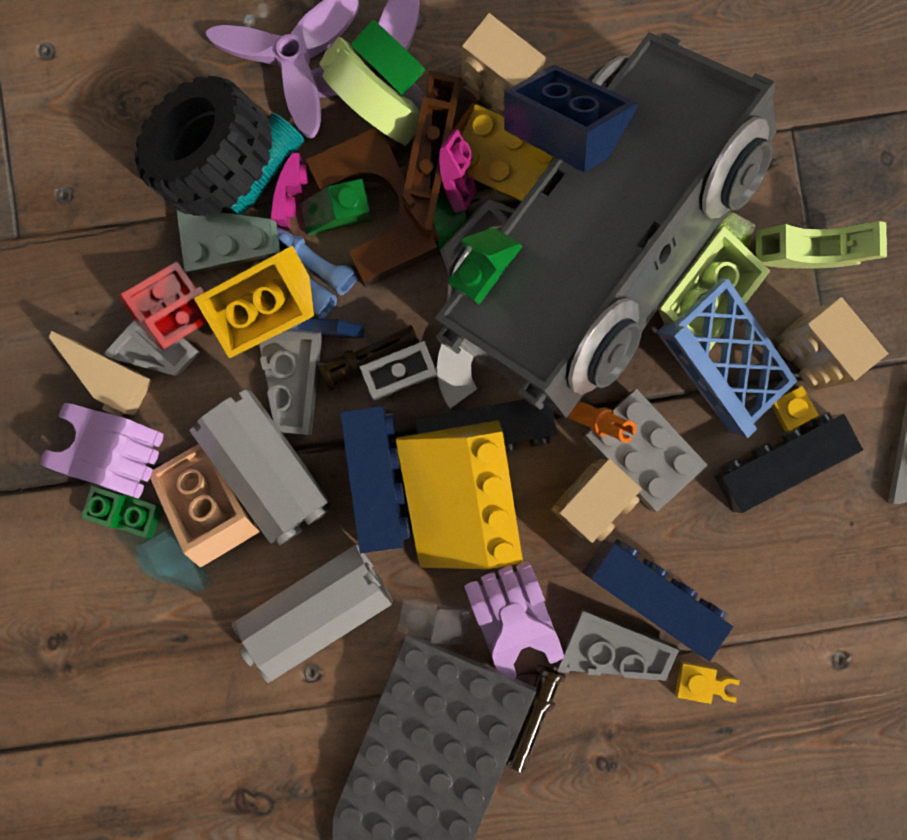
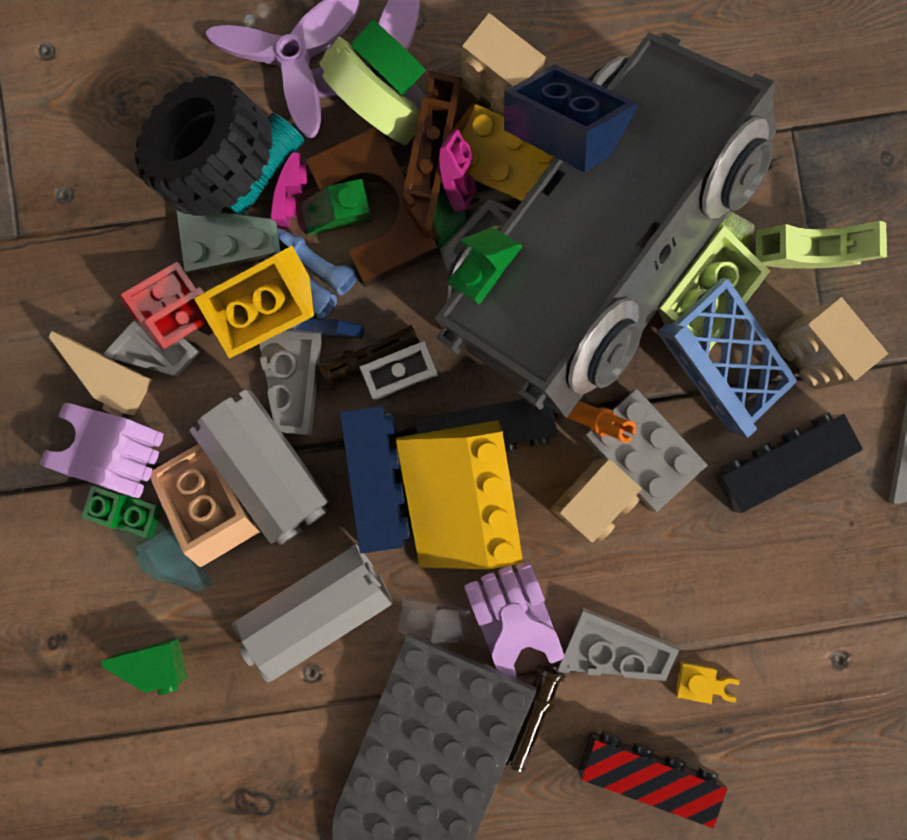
(150, 667): none -> green slope
(454, 375): white tile -> none
(652, 779): none -> black brick
(664, 603): dark blue brick -> none
(794, 409): yellow plate -> none

